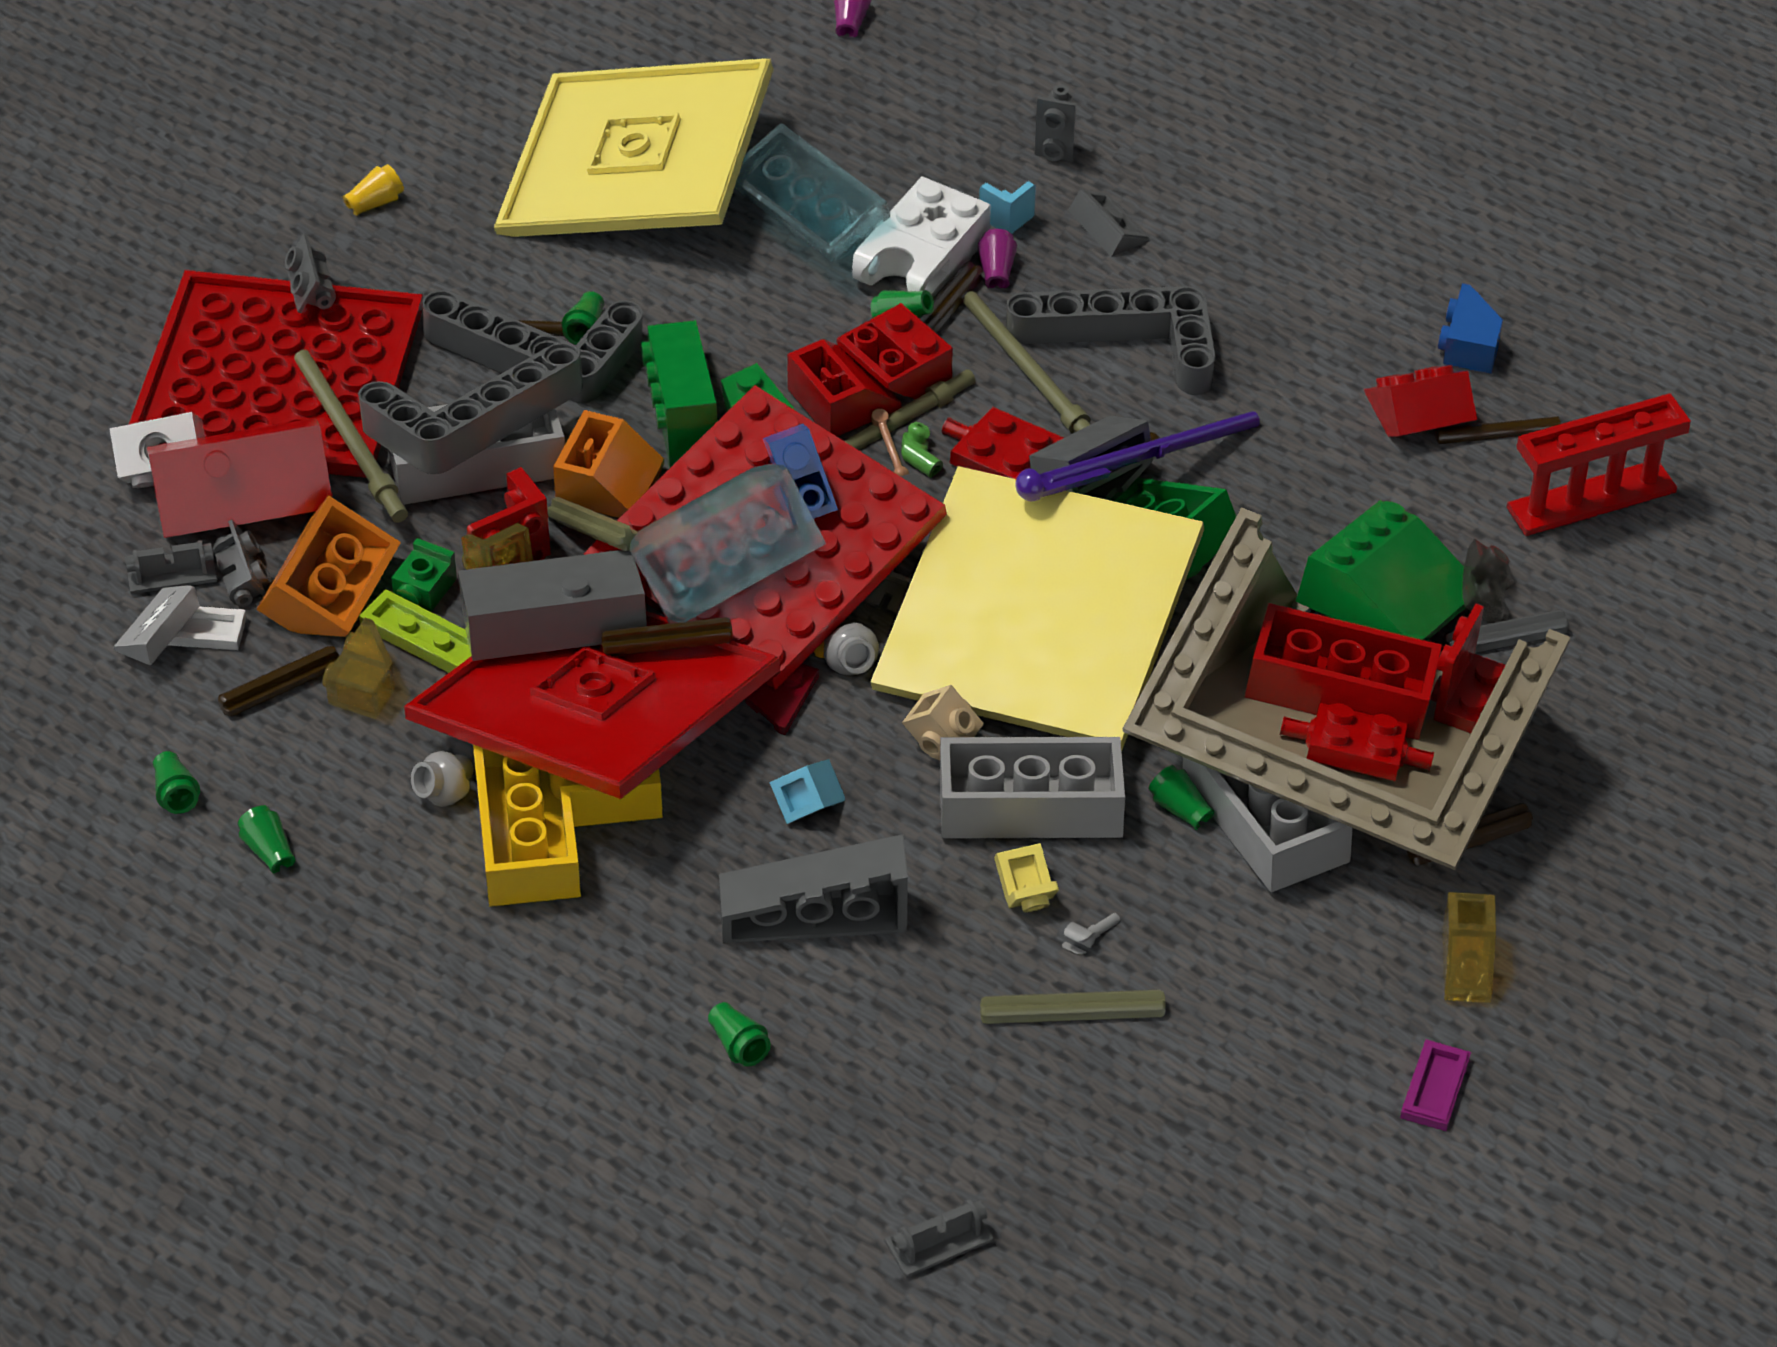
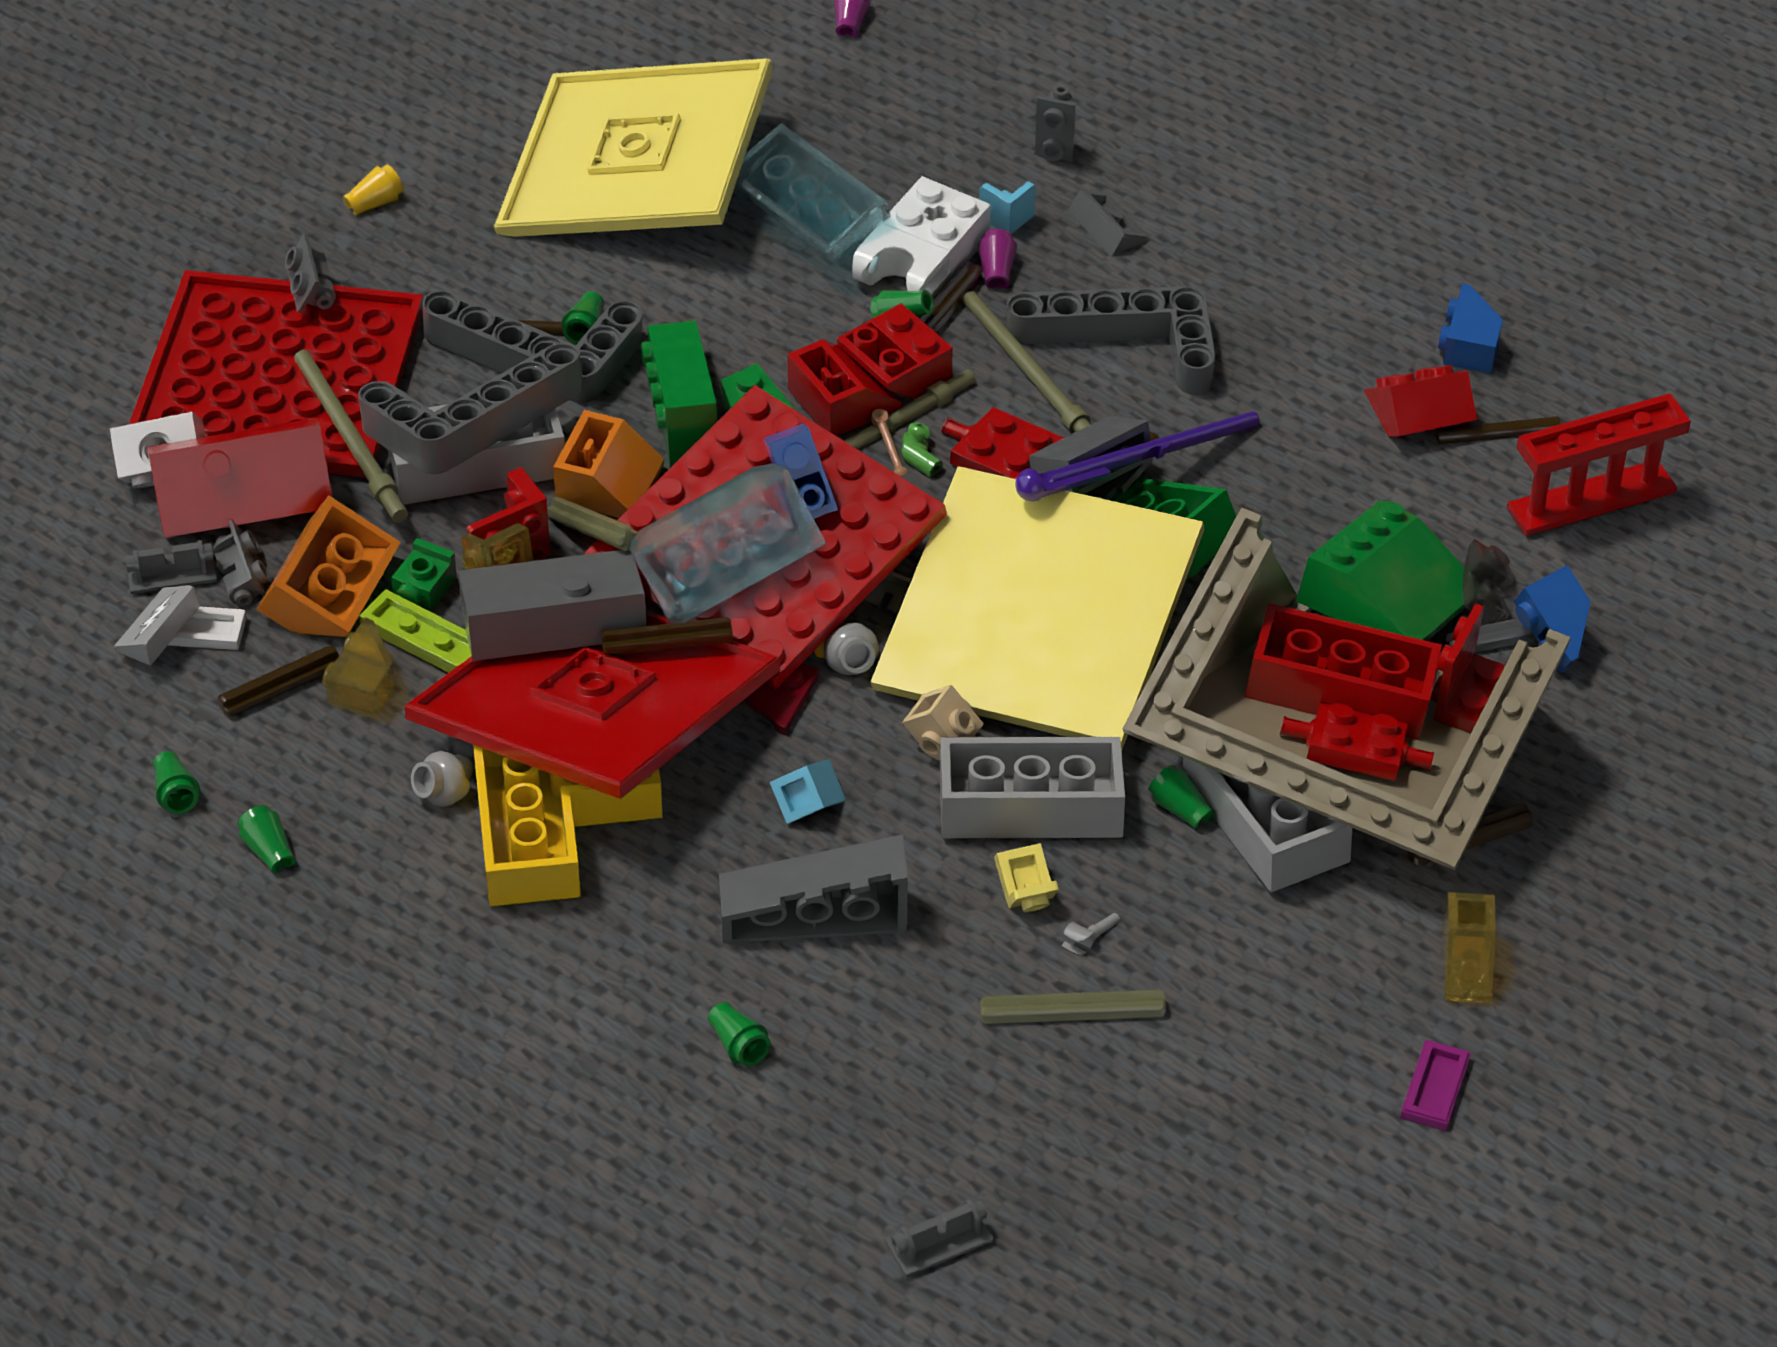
(1558, 605): none -> blue slope

